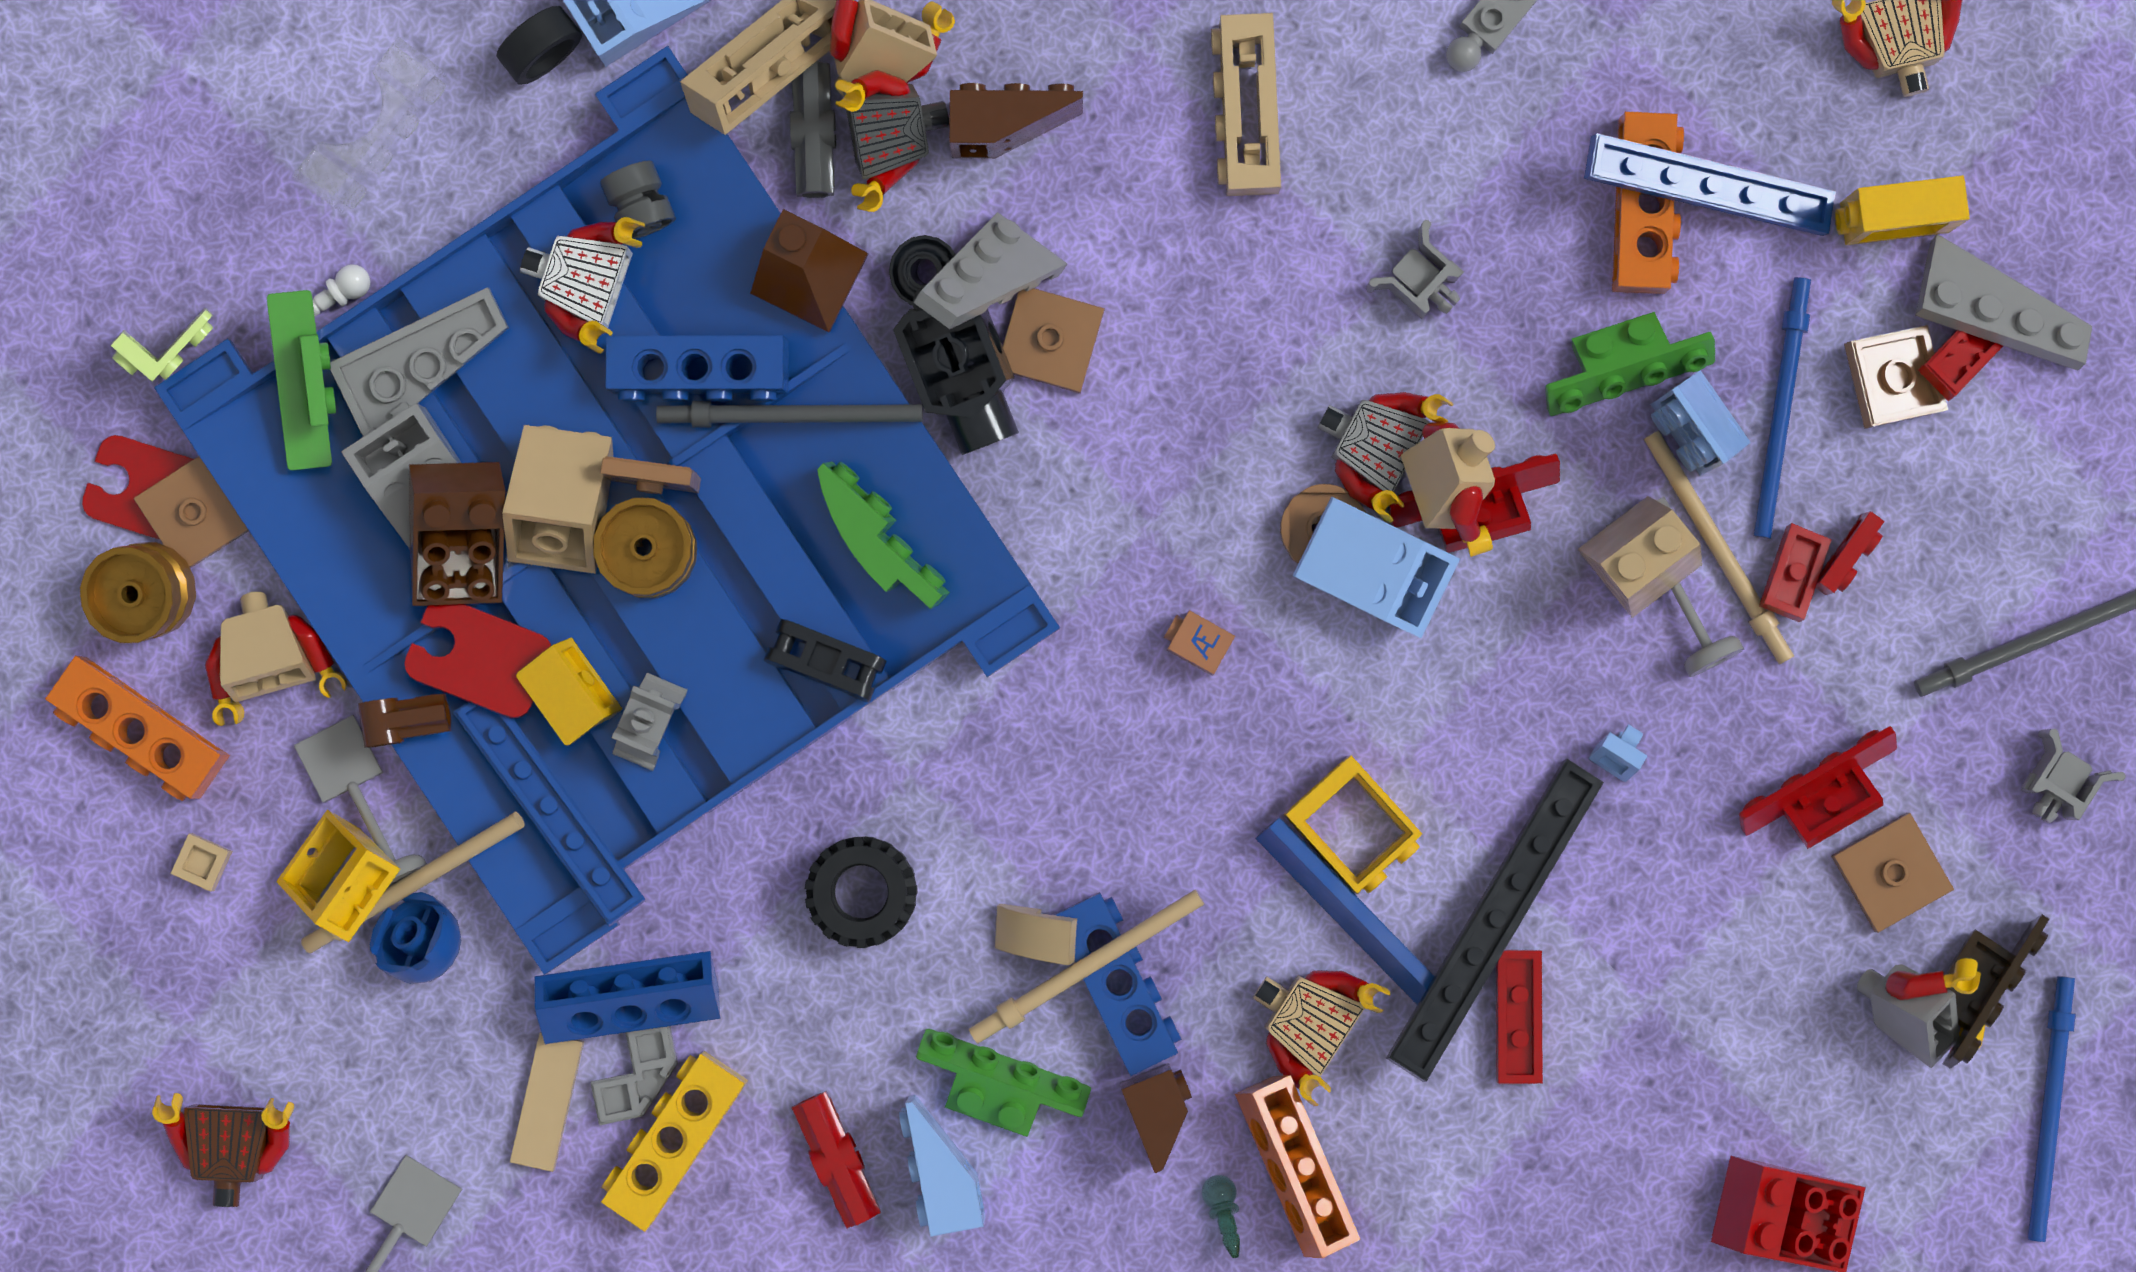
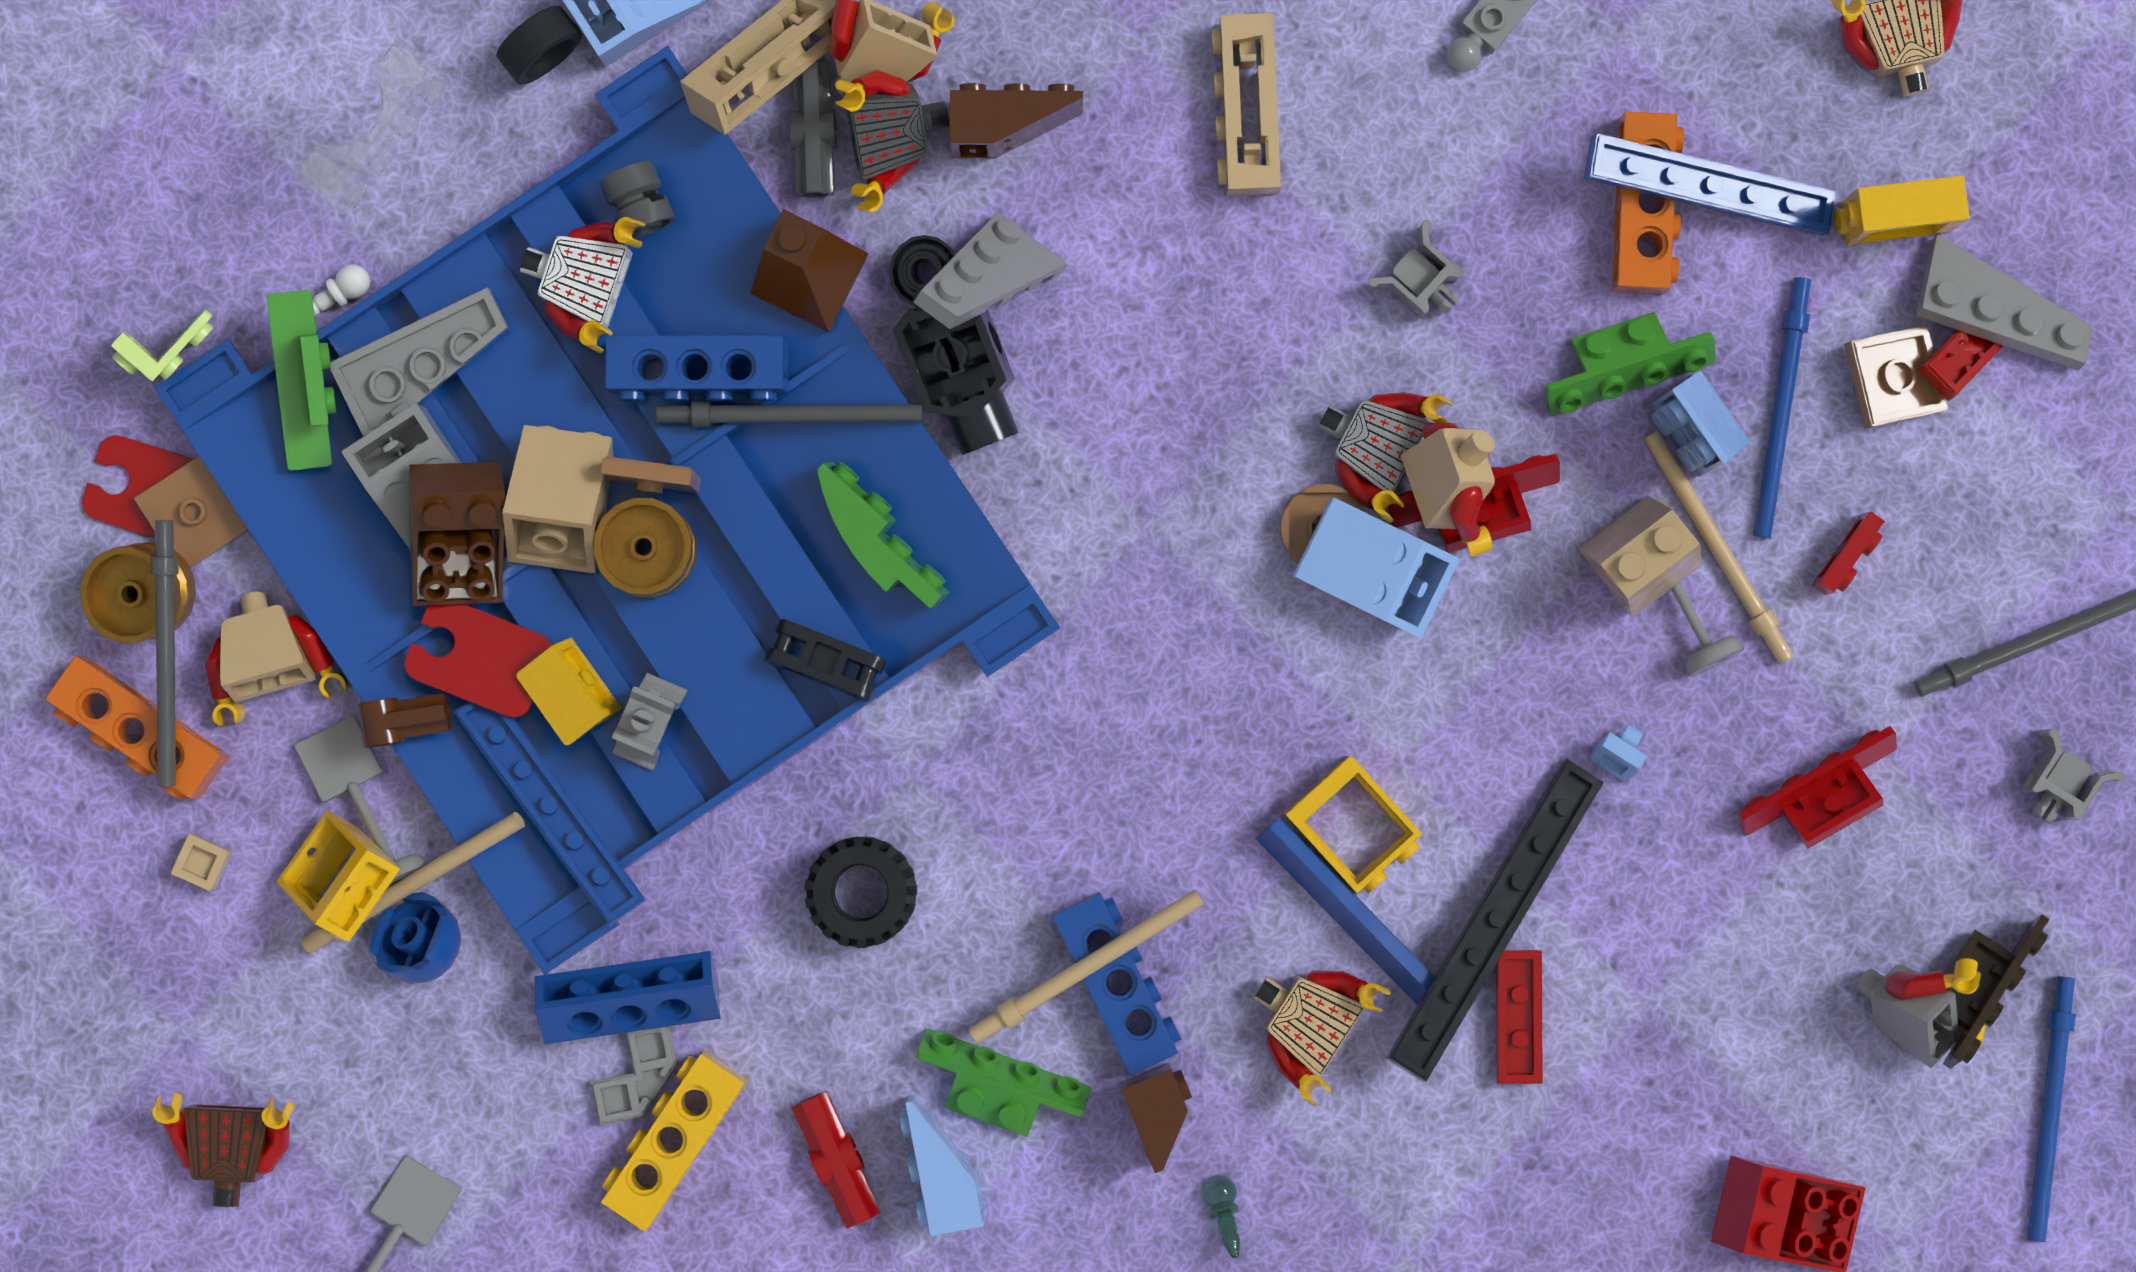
(165, 566): none -> dark grey bar
(546, 1104): tan tile -> none
(1035, 935): tan slope -> none
(1052, 338): medium nougat plate -> none
(1198, 641): nougat brick -> none
(1297, 1166): orange brick -> none
(1795, 572): red plate -> none
(1892, 872): medium nougat plate -> none

